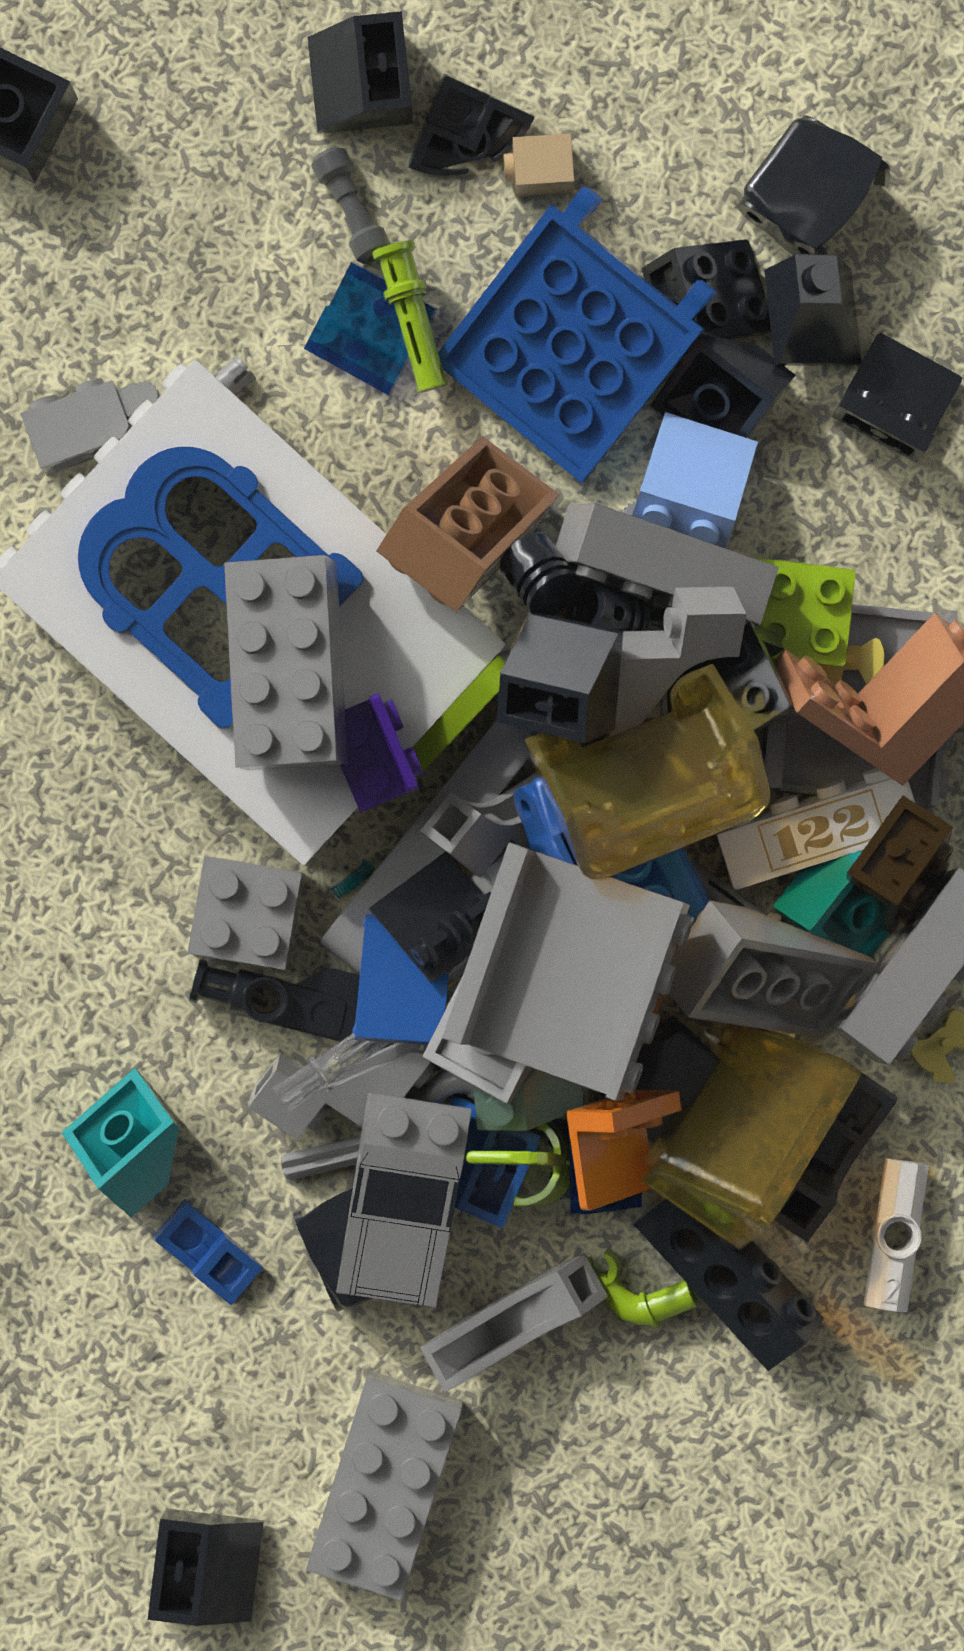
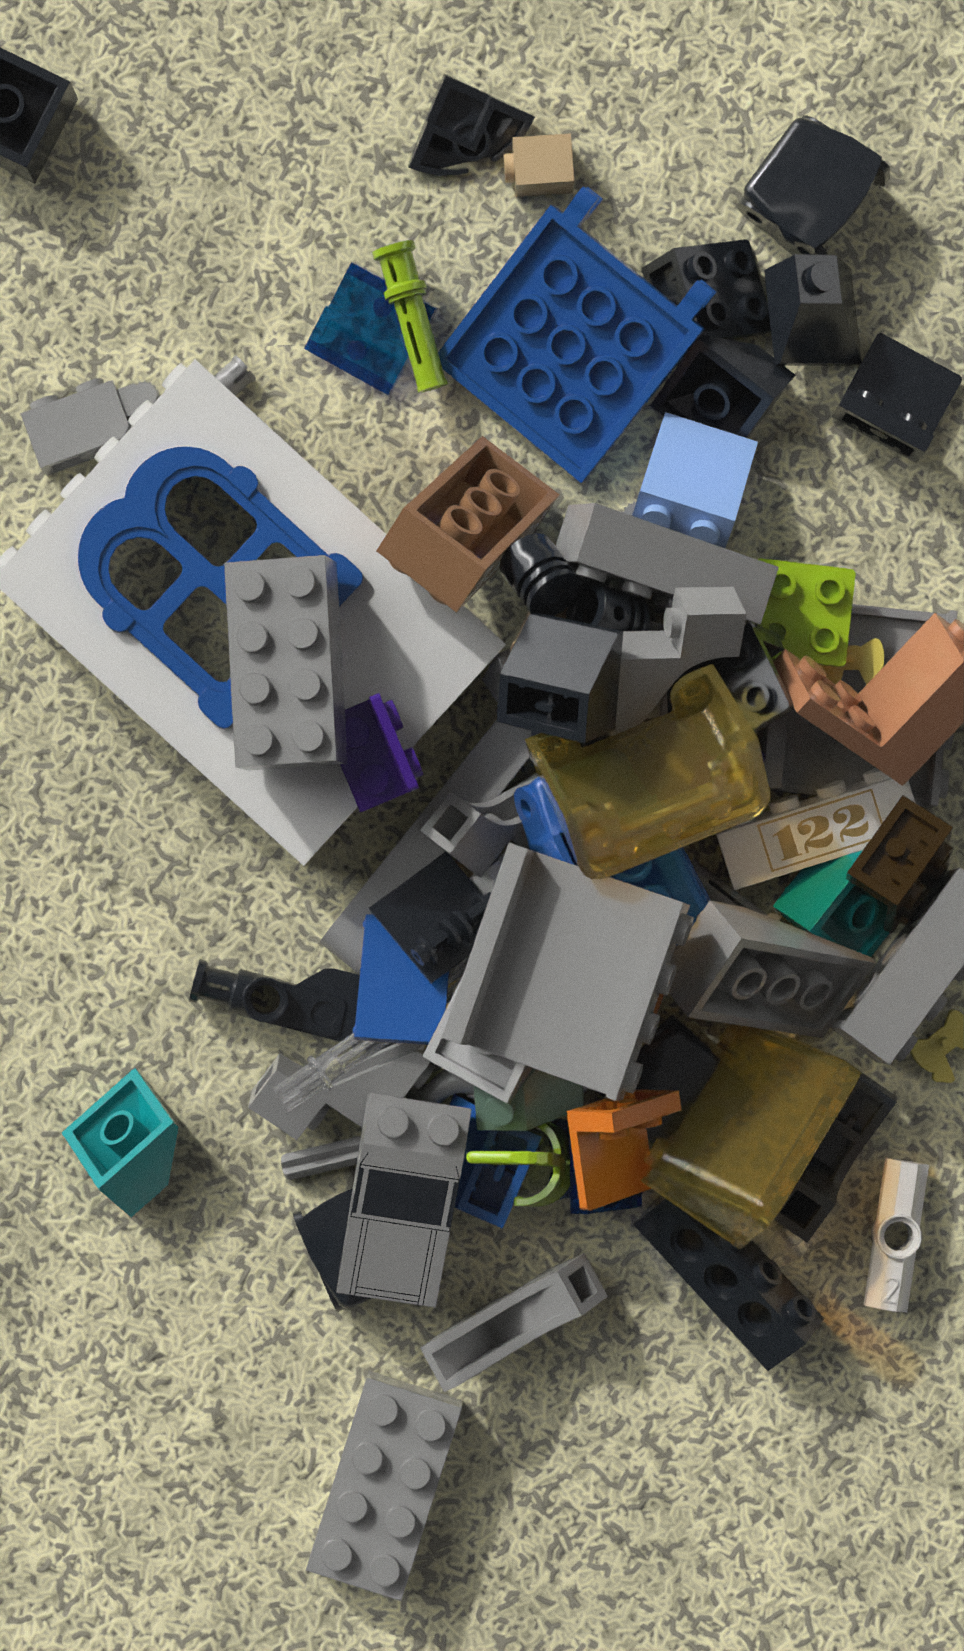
(205, 1568): black slope -> none
(208, 1252): blue slope -> none
(246, 913): light grey brick -> none
(334, 170): dark grey piece -> none
(354, 880): teal leg -> none
(360, 74): black slope -> none
(459, 714): lime beam -> none
(643, 1308): lime piece -> none

